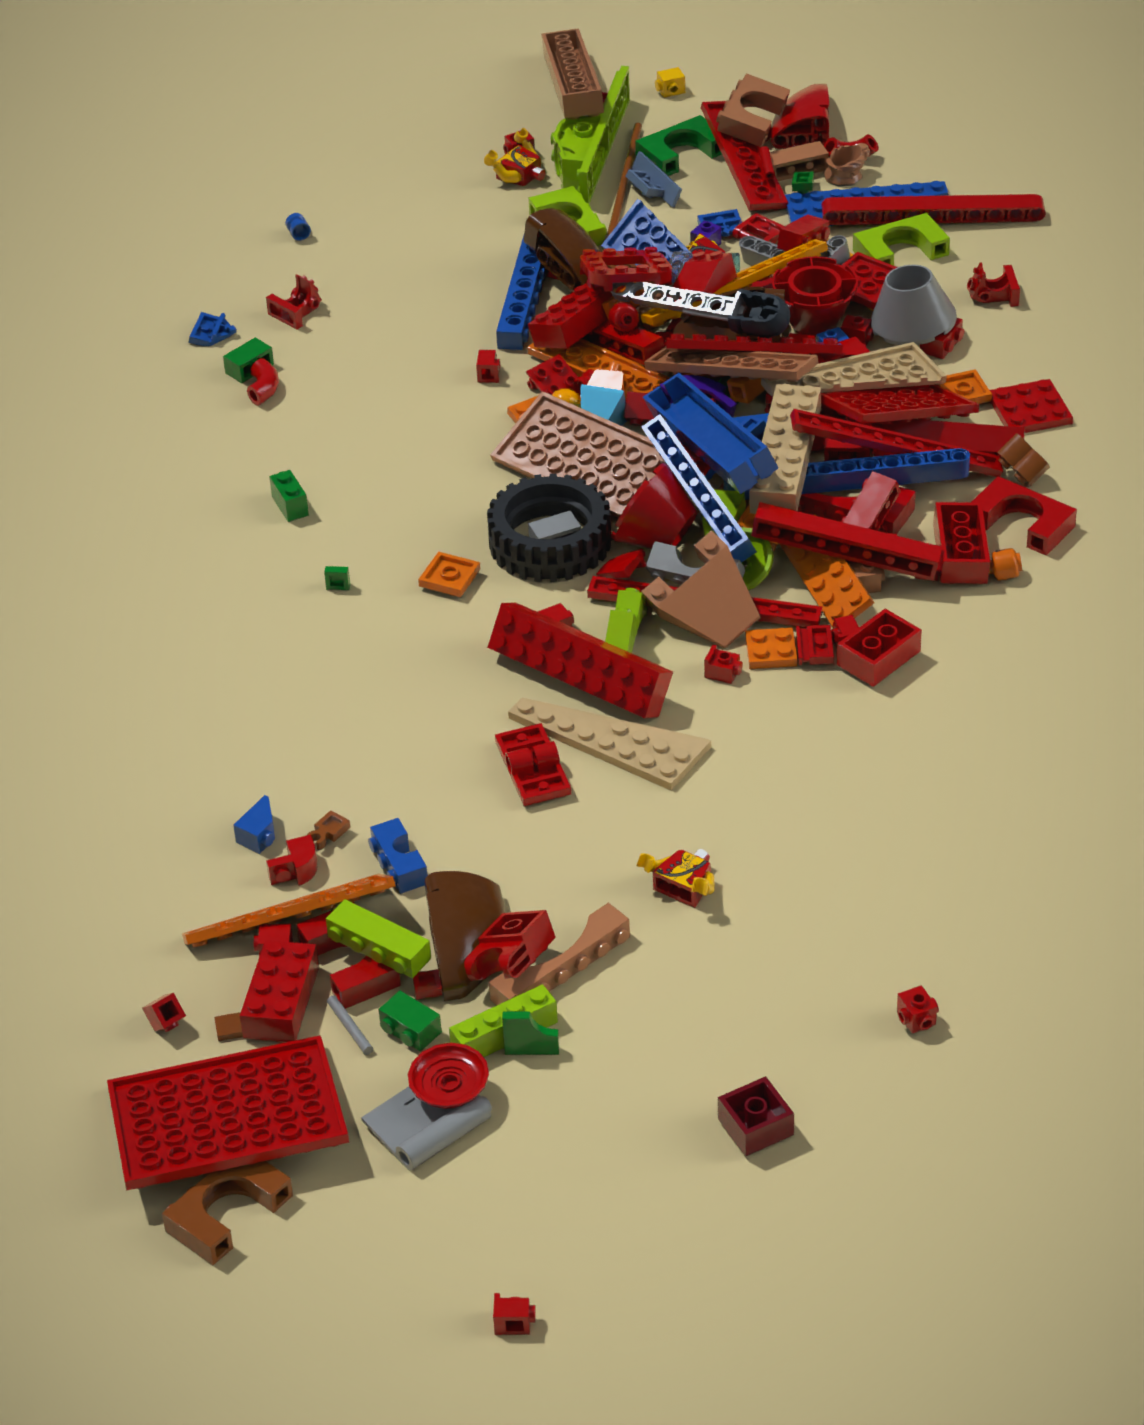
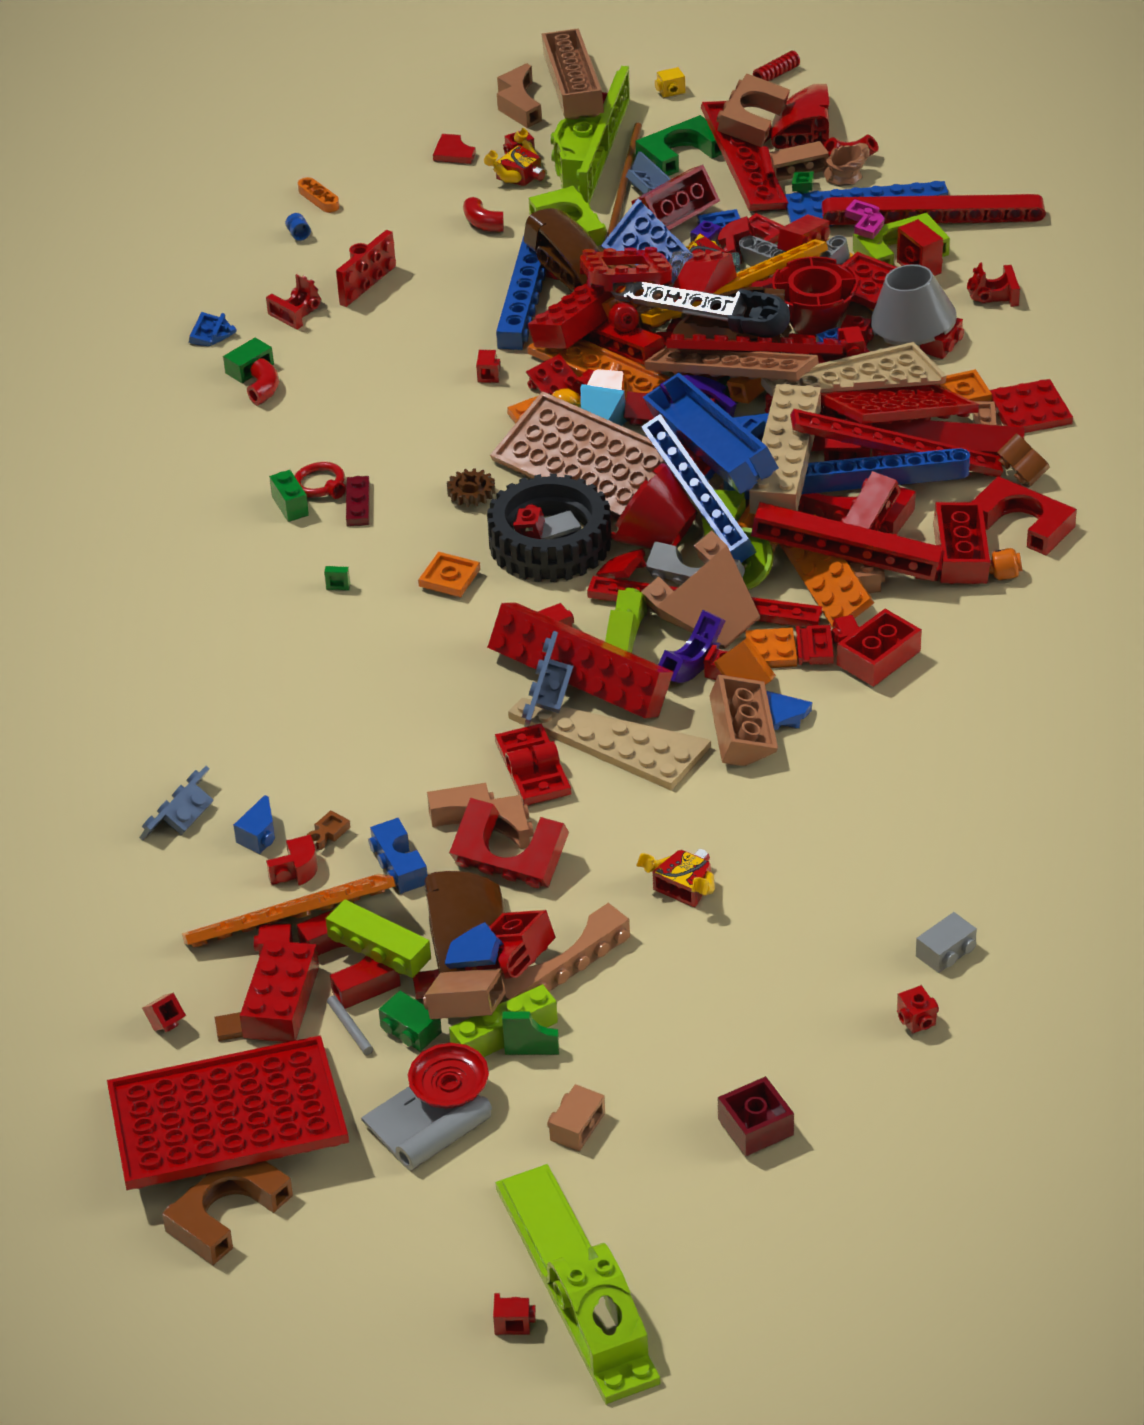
(184, 809): none -> sand blue bracket
(318, 194): none -> orange beam
(333, 488): none -> red piece
(357, 500): none -> dark red plate
(365, 267): none -> red plate
(449, 806): none -> nougat arch
(452, 149): none -> red tile
(465, 993): none -> nougat brick
(471, 487): none -> reddish brown gear
(474, 948): none -> blue slope
(482, 217): none -> red cylinder
(513, 98): none -> nougat arch
(530, 517): none -> red brick
(533, 865): none -> red arch
(551, 684): none -> sand blue bracket
(576, 1117): none -> nougat brick
(577, 1280): none -> lime piece
(681, 197): none -> brick
(689, 659): none -> dark purple arch
(733, 233): none -> red brick
(742, 720): none -> nougat slope
(745, 662): none -> orange slope
(778, 66): none -> red piece
(787, 710): none -> blue slope
(852, 340): none -> red brick
(869, 218): none -> dark pink plate
(920, 246): none -> red brick
(946, 942): none -> light grey brick
(986, 414): none -> nougat plate

